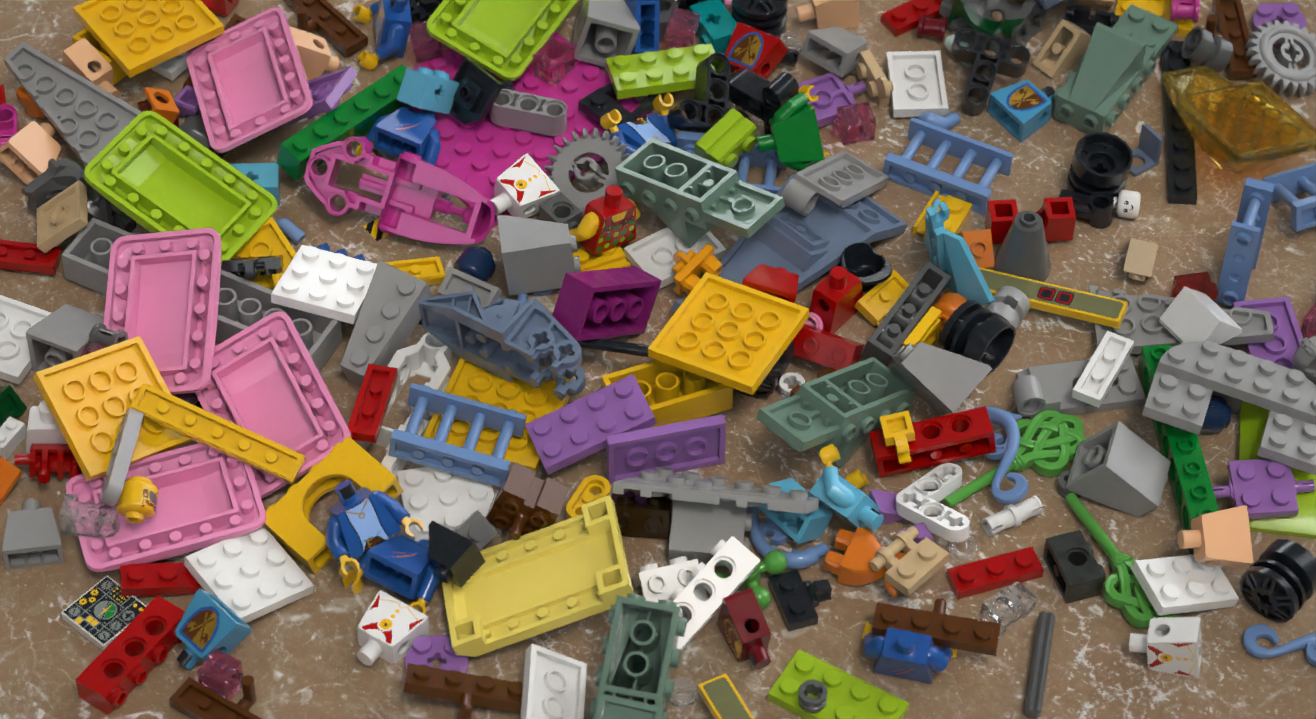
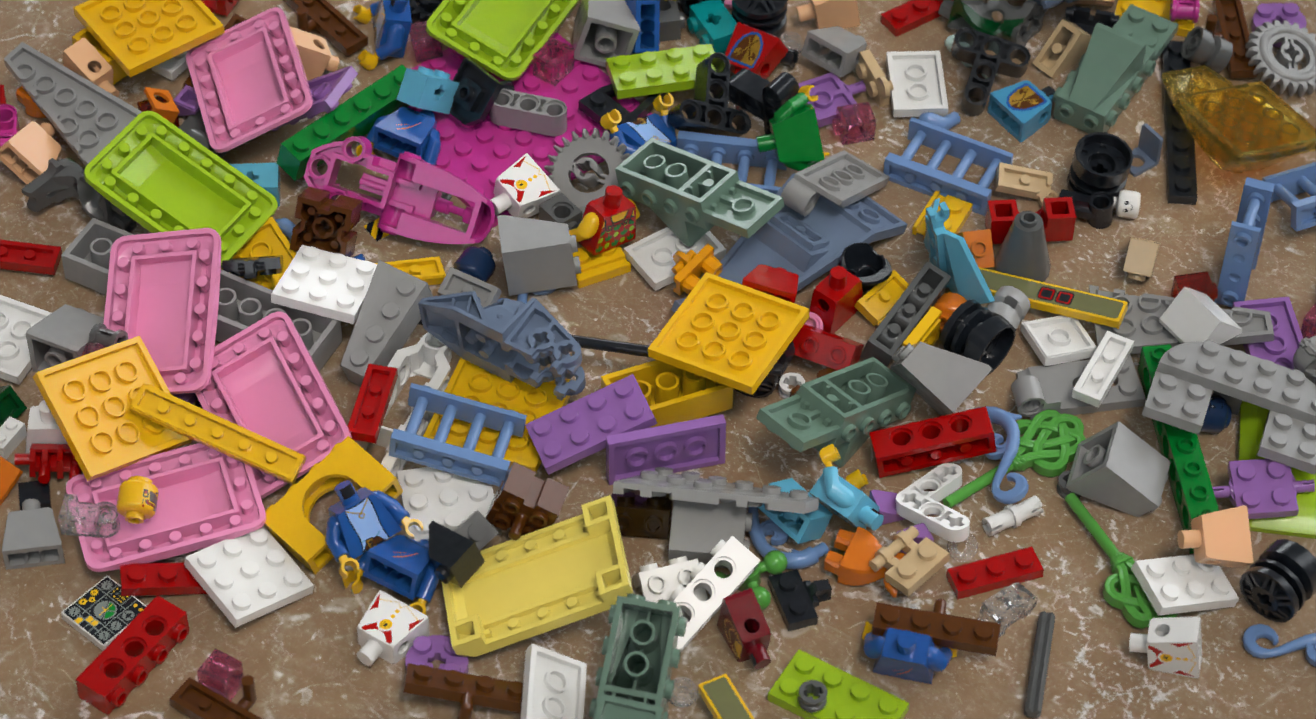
(36, 491): none -> black tile
(62, 216): tan plate -> none
(121, 457): light grey beam -> none
(208, 626): dark azure torso -> none
(326, 222): none -> reddish brown brick
(584, 494): yellow plate -> none
(606, 302): magenta brick -> none
(681, 28): clear pink brick -> none
(727, 139): lime brick -> none
(898, 431): yellow plate -> none
(932, 27): dark red bush -> none
(1024, 182): none -> tan hinge
(1058, 340): none -> white plate
(1074, 566): pearl dark grey brick -> none

